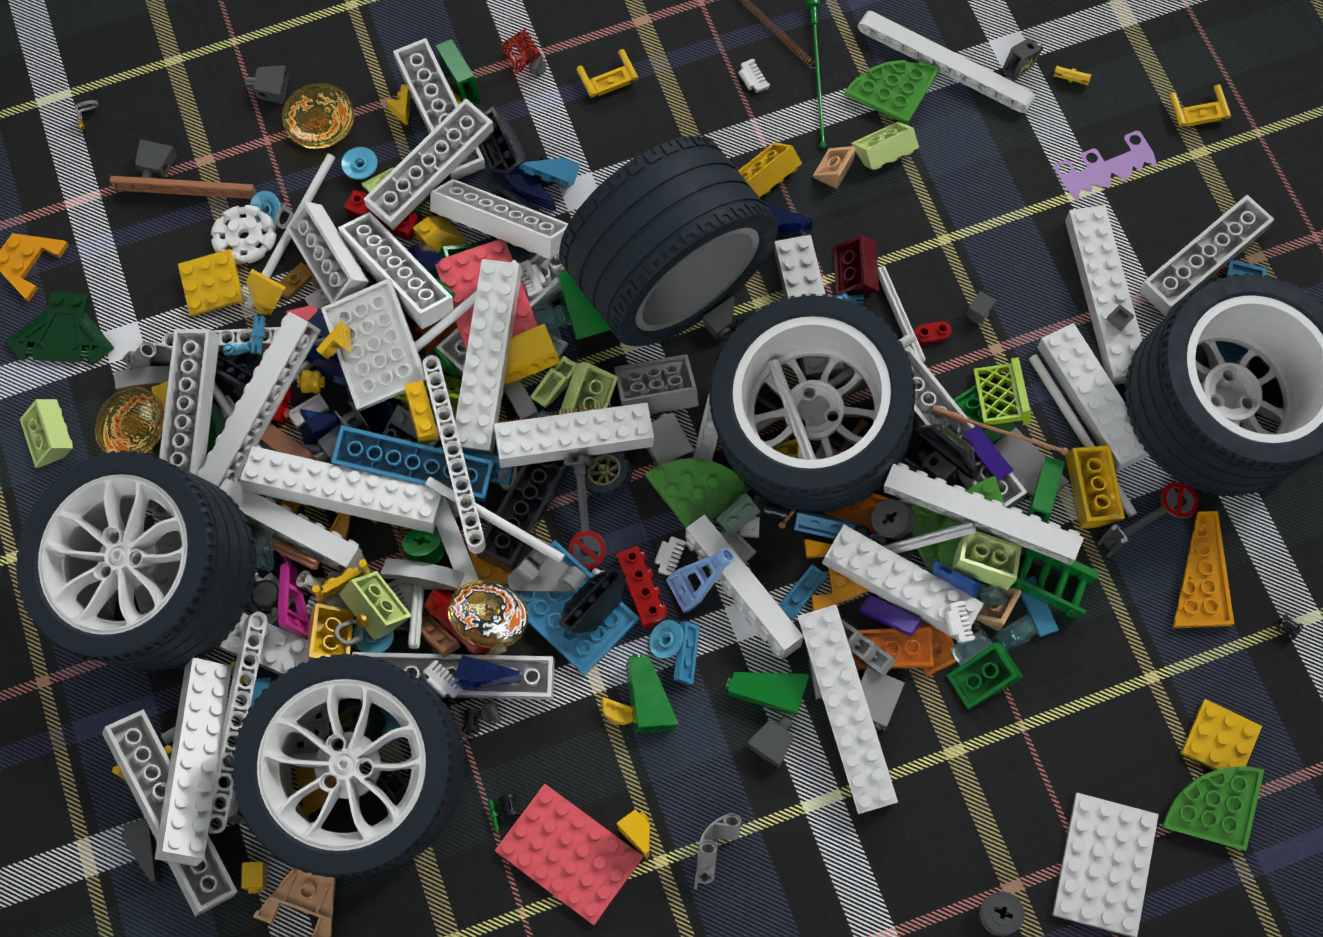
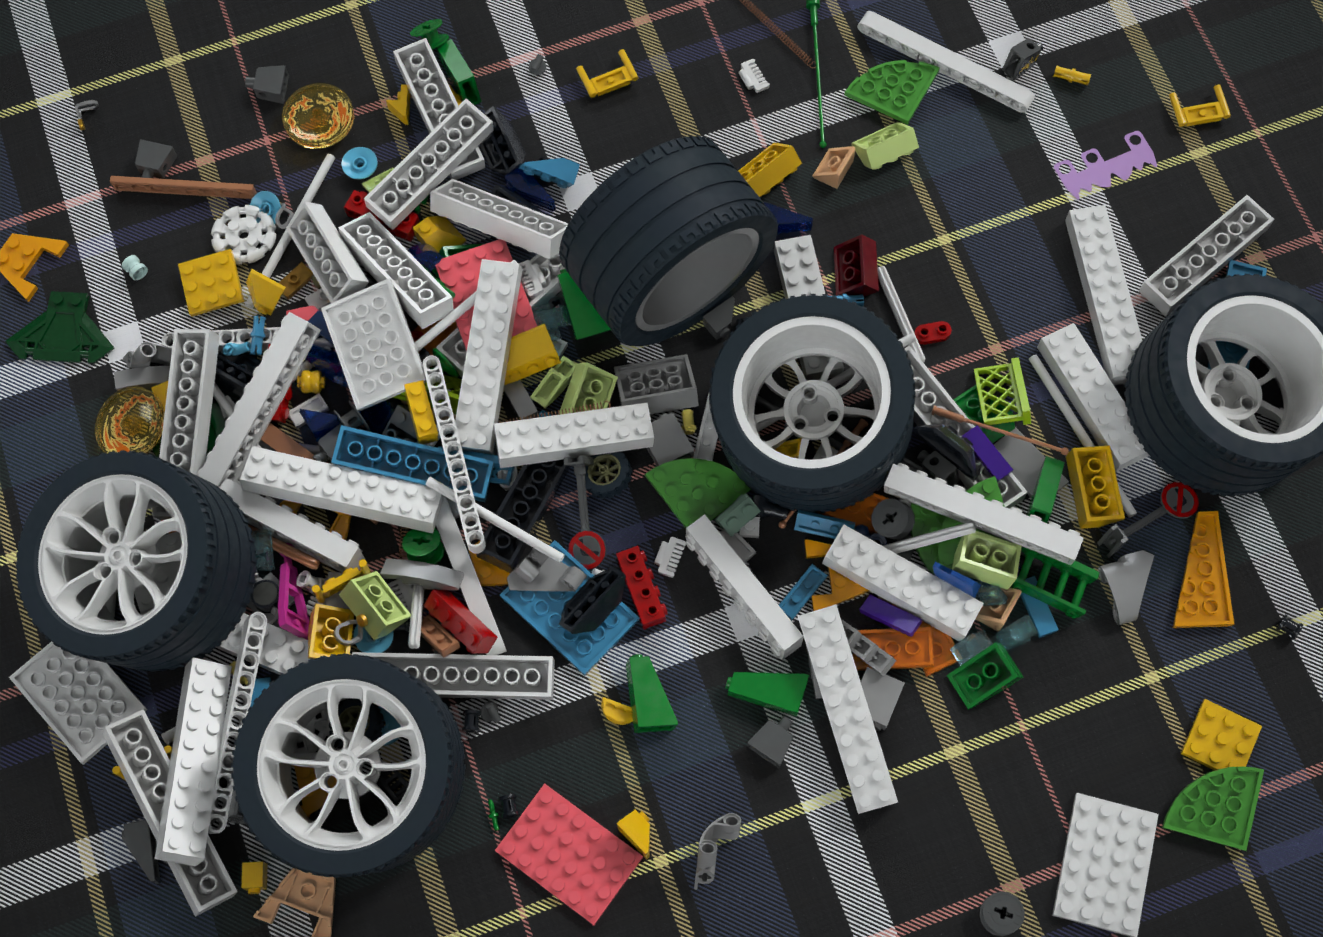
(46, 432): yellowish green slope -> none
(75, 697): none -> white plate
(134, 267): none -> light aqua wheel
(338, 337): yellow slope -> none
(429, 31): none -> green piece
(438, 683): white piece -> none
(481, 674): clear blue slope -> none
(488, 614): dish -> none
(525, 47): clear red plate -> none
(666, 639): medium azure dish -> none
(681, 586): light blue plate -> none
(687, 654): dark azure plate -> none
(688, 422): none -> light yellow pin
(791, 410): white axle -> none
(954, 622): white piece -> none
(981, 308): dark grey brick -> none
(1120, 317): dark grey plate -> none
(1127, 583): none -> light grey panel

